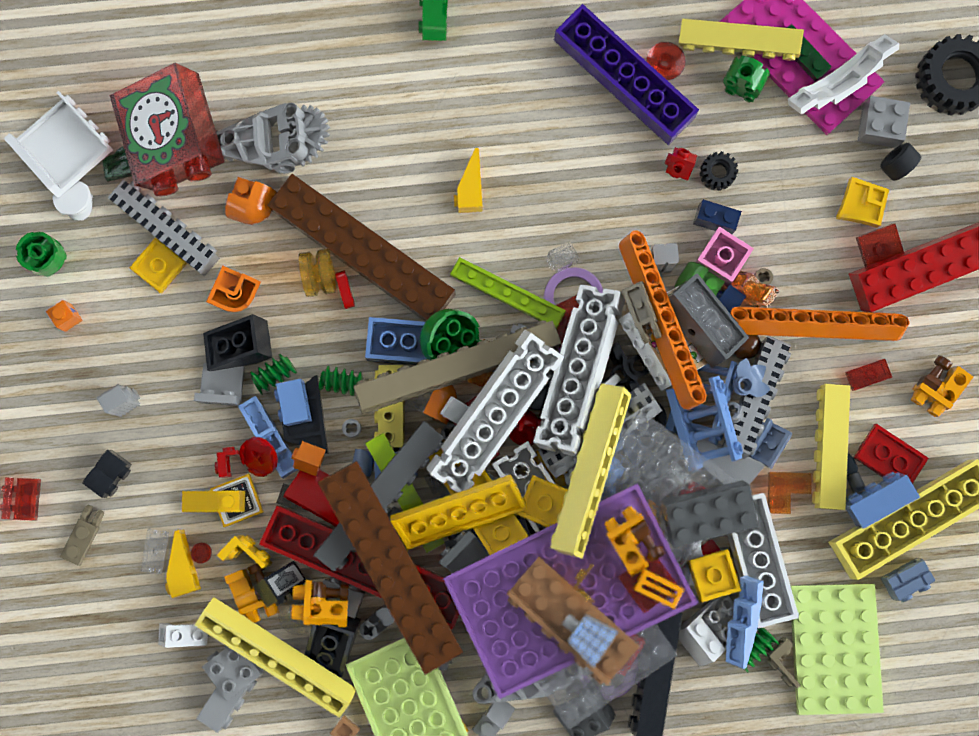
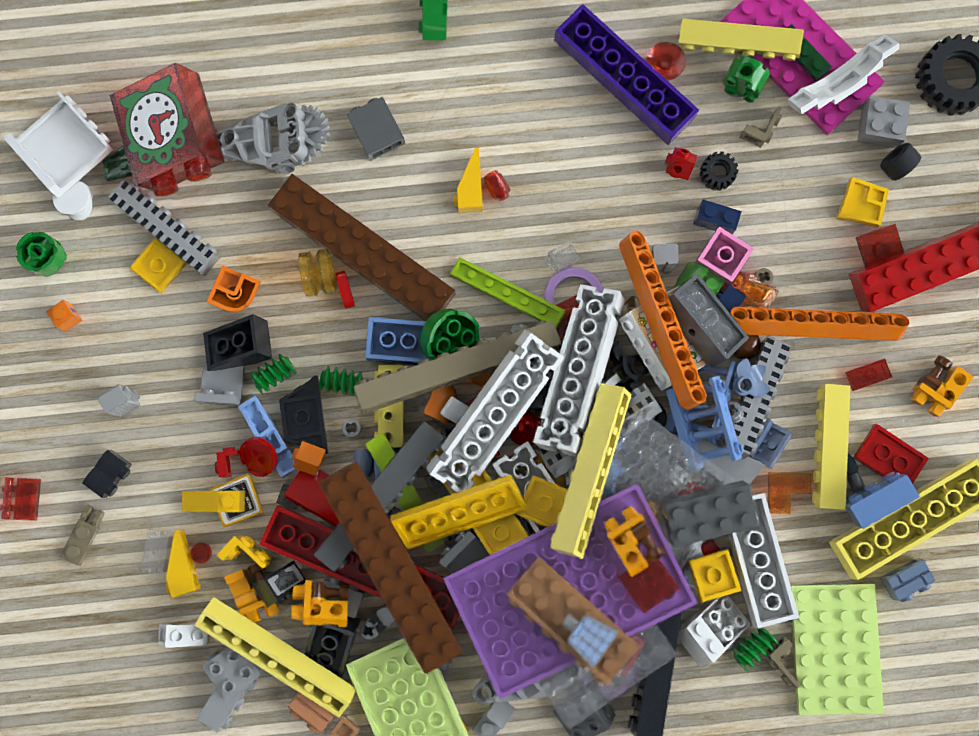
(249, 201): orange brick -> none
(293, 402): medium blue brick -> none
(311, 712): none -> nougat brick
(376, 128): none -> dark grey brick
(497, 185): none -> clear red brick
(579, 577): clear yellow bracket -> none
(641, 310): dark tan hinge -> none
(642, 580): light orange tile -> none
(743, 627): light blue slope -> none
(754, 134): none -> dark tan bracket

